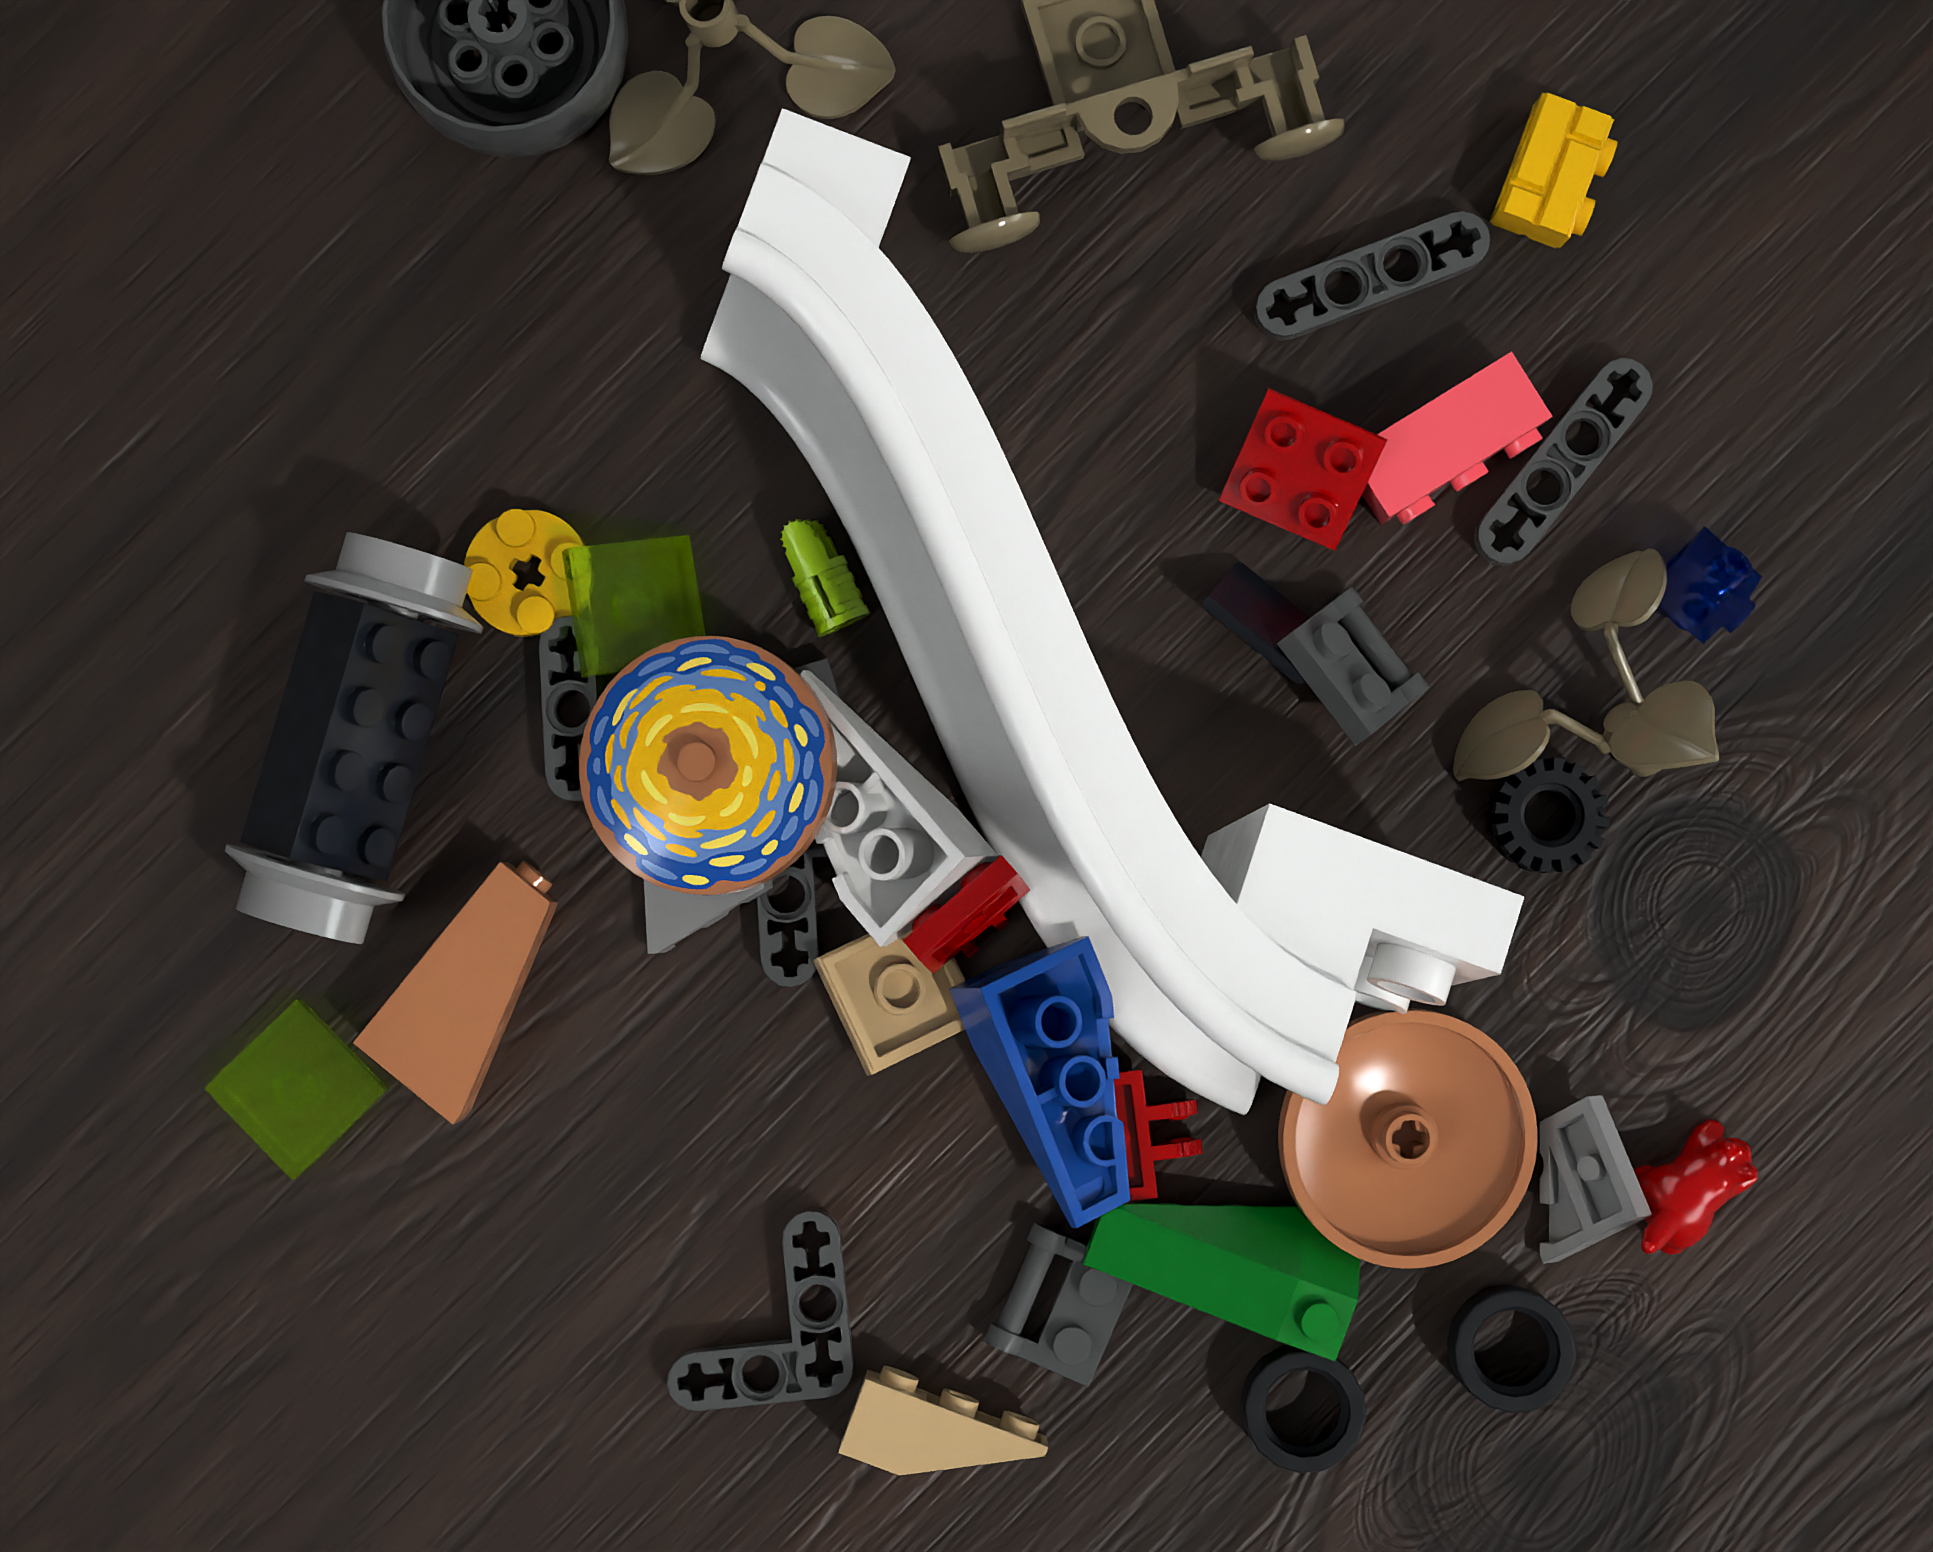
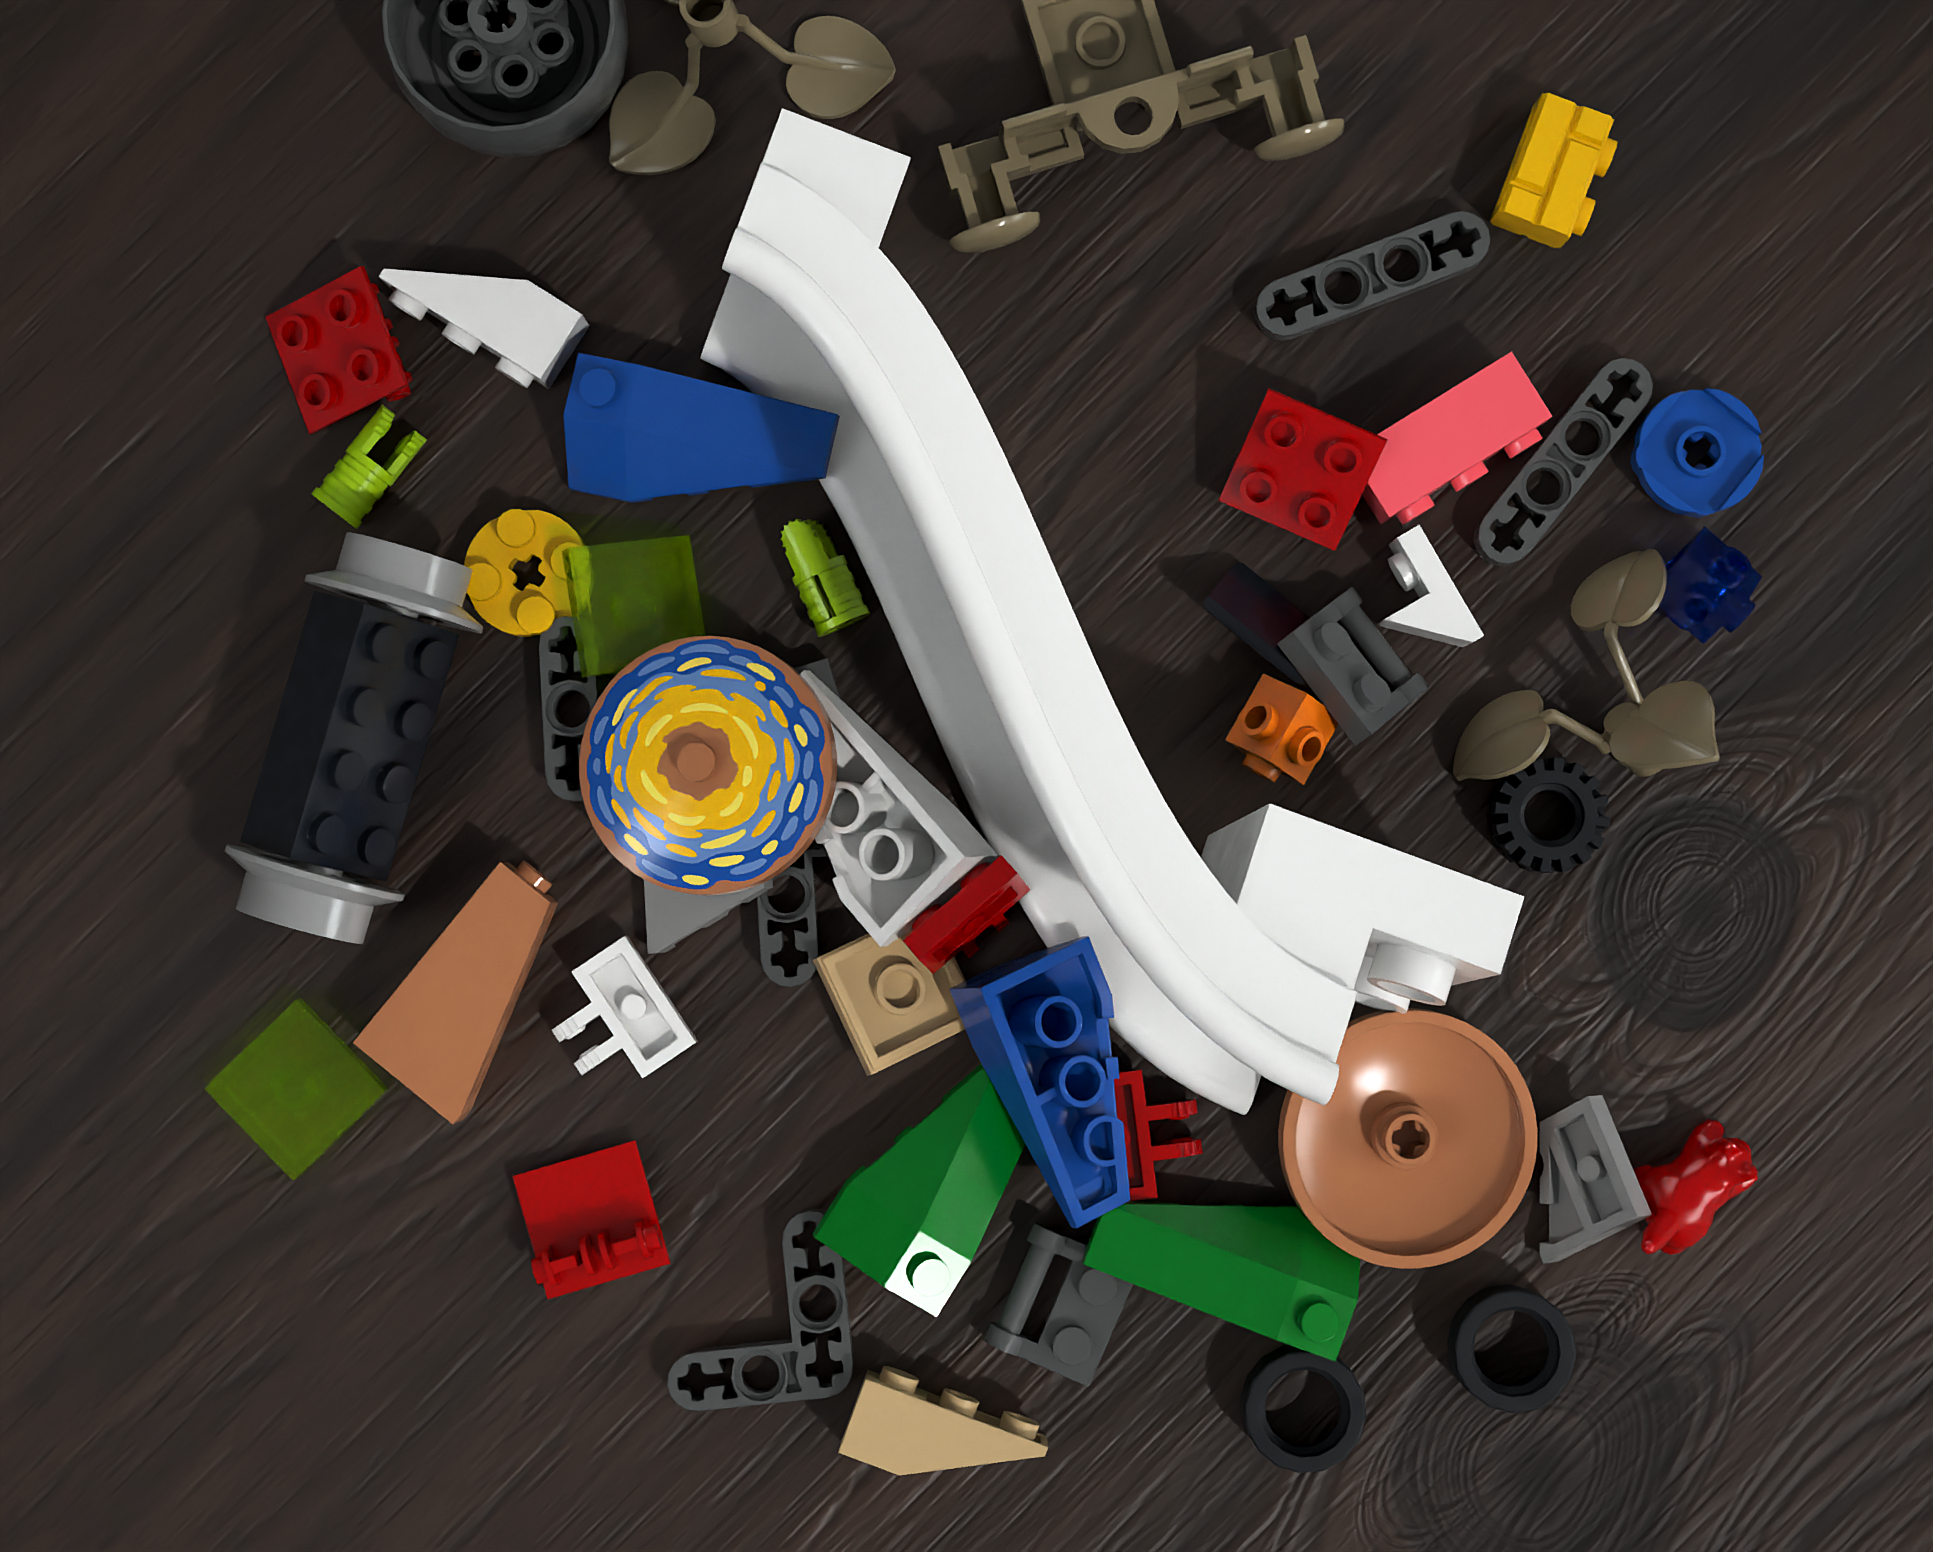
(339, 350): none -> red hinge
(359, 480): none -> lime hinge
(503, 315): none -> white slope
(591, 1220): none -> red hinge
(632, 1008): none -> white hinge
(667, 434): none -> blue wedge
(929, 1197): none -> green wedge
(1281, 731): none -> orange brick
(1441, 609): none -> white slope
(1734, 447): none -> blue plate

